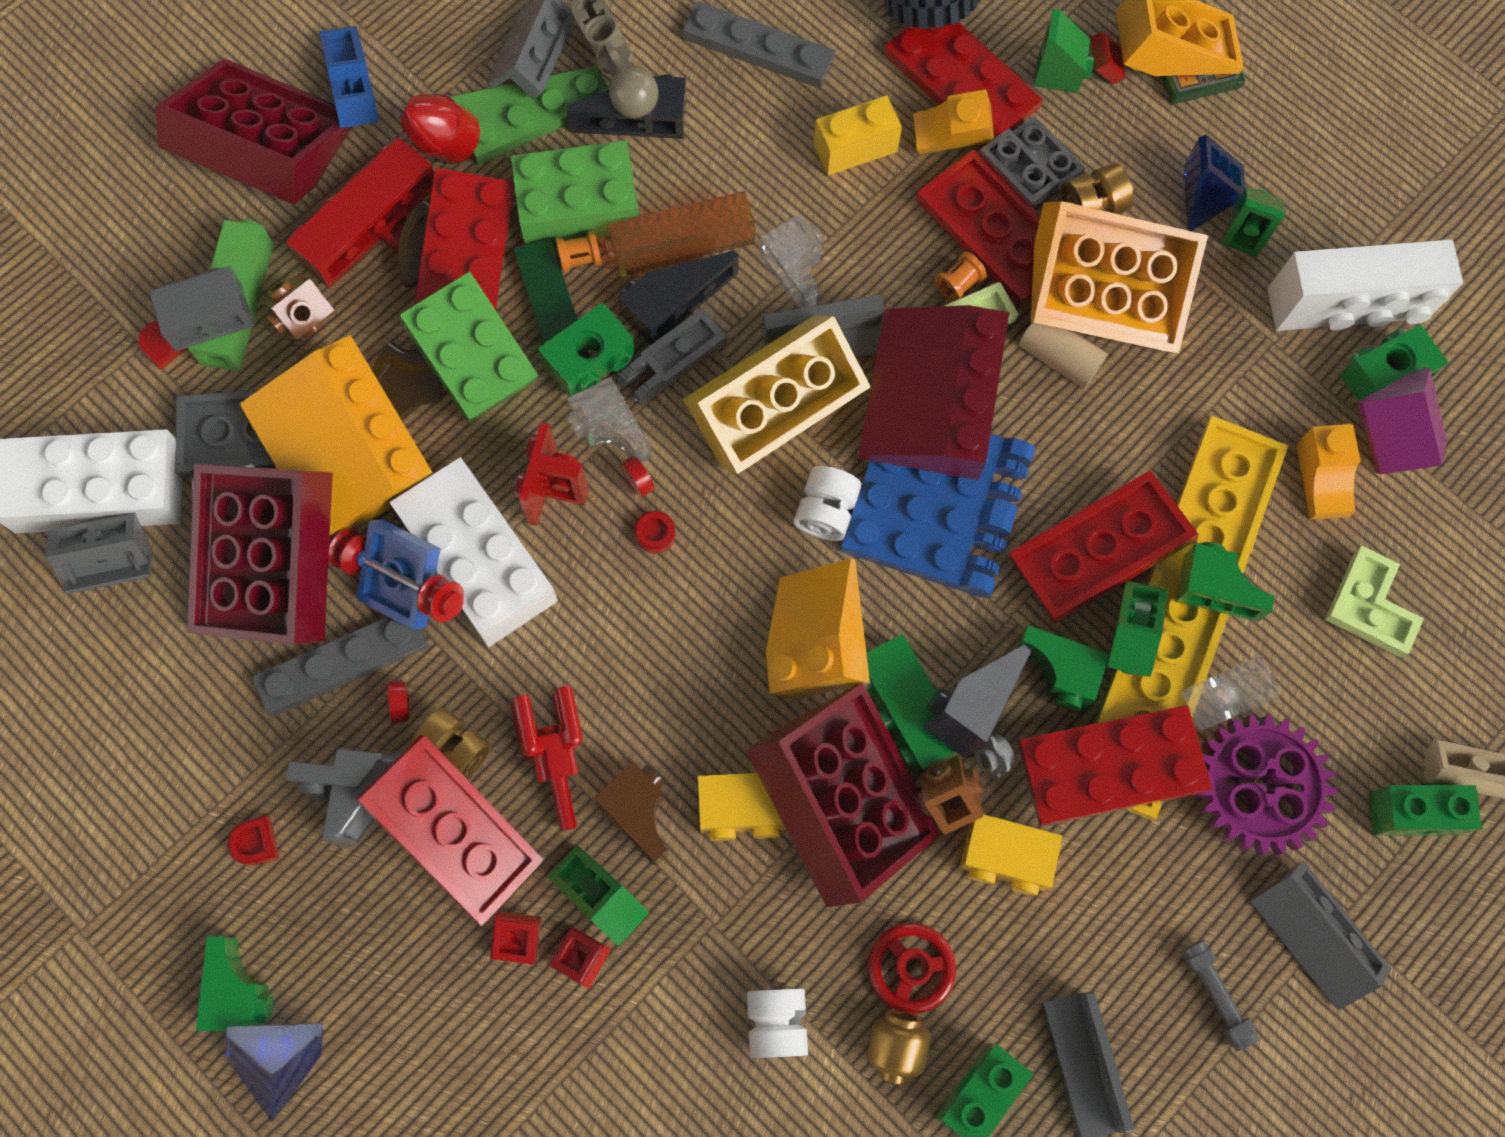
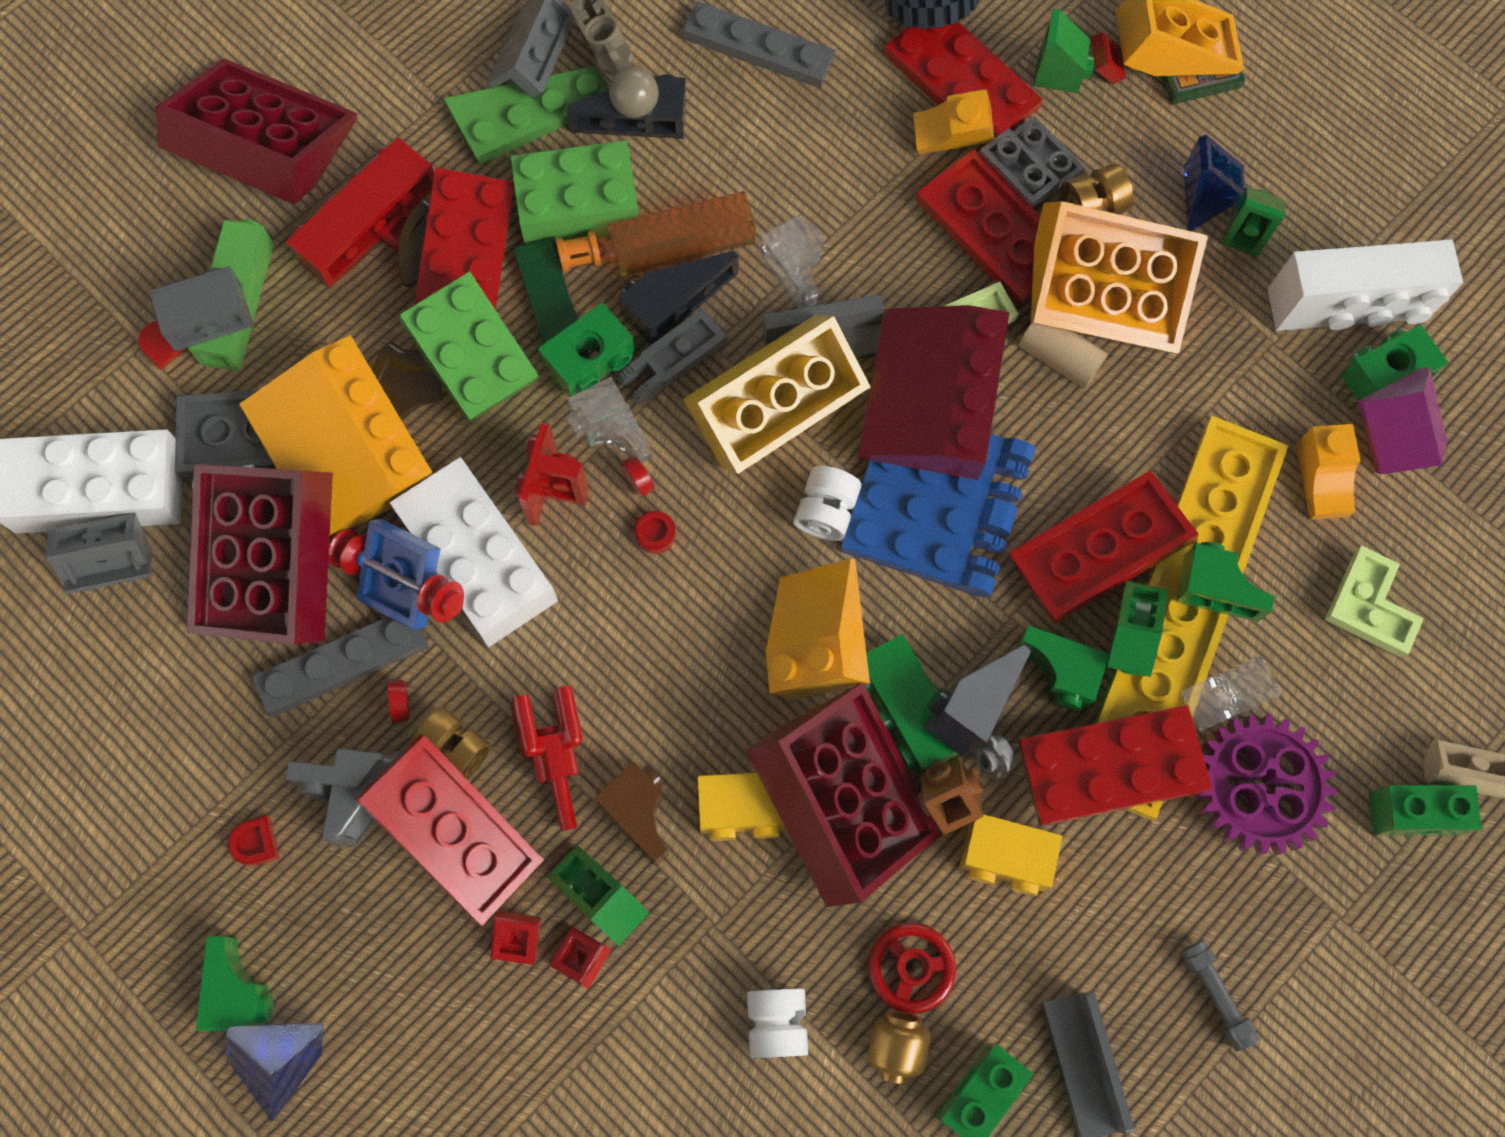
(296, 307): brick -> none
(348, 77): blue slope -> none
(440, 127): red helmet -> none
(857, 135): yellow brick -> none
(960, 277): orange bush -> none
(1322, 936): dark grey panel -> none

